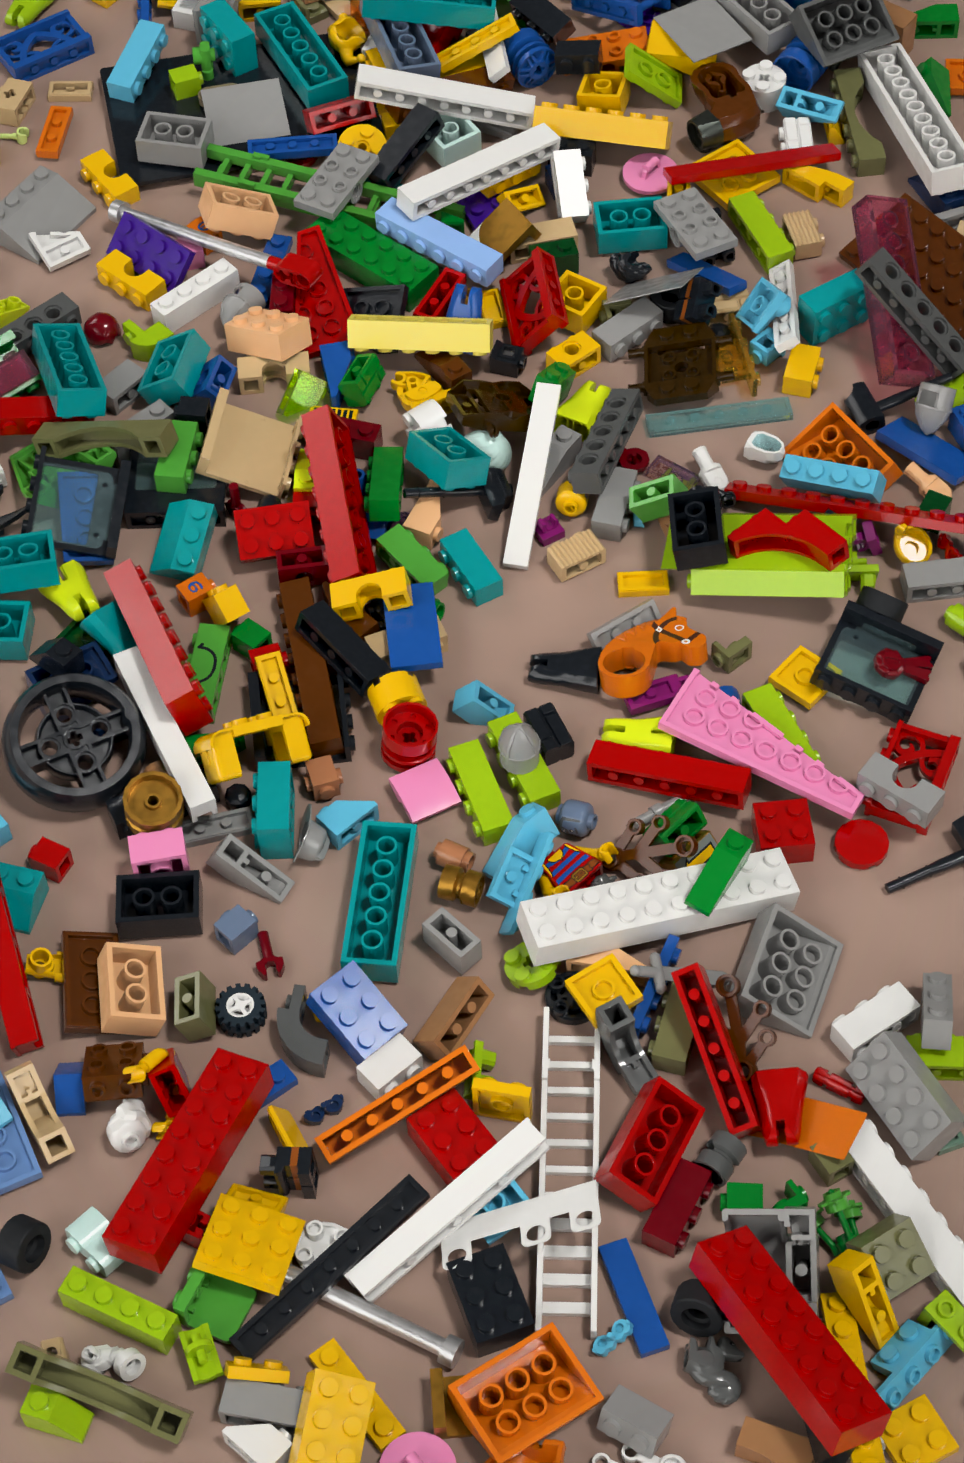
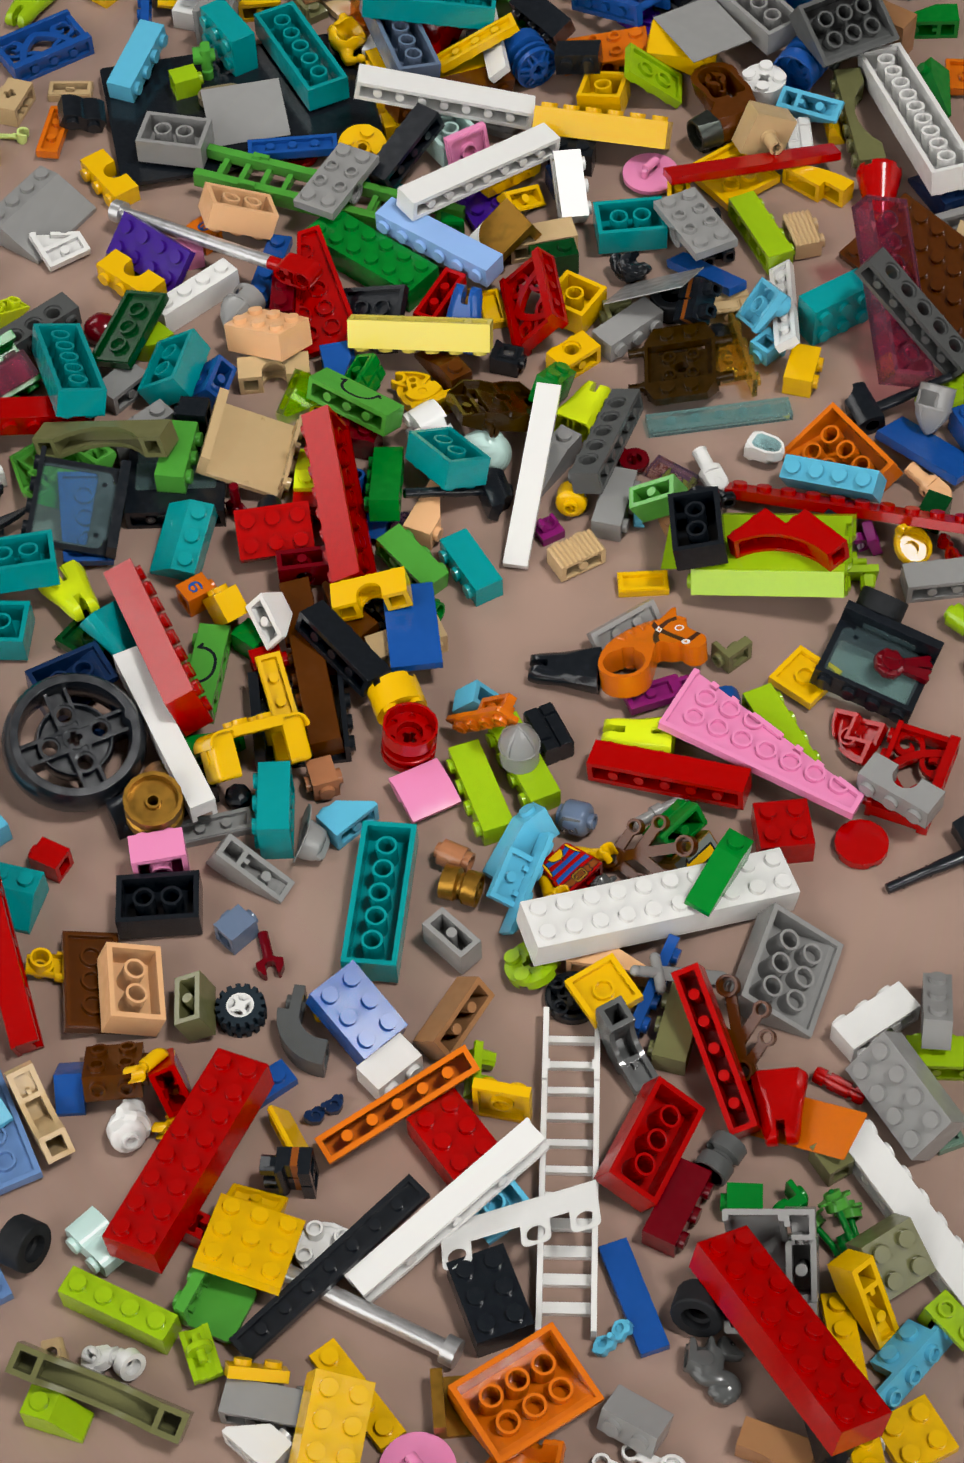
(59, 657): black slope -> none
(81, 113): none -> black brick
(129, 329): none -> dark green tile
(270, 617): none -> white slope
(337, 114): red brick -> none
(355, 401): none -> bright green brick
(466, 142): none -> bright pink tile
(491, 713): none -> orange bracket
(763, 129): none -> tan brick
(857, 736): none -> red brick
(879, 178): none -> red cone

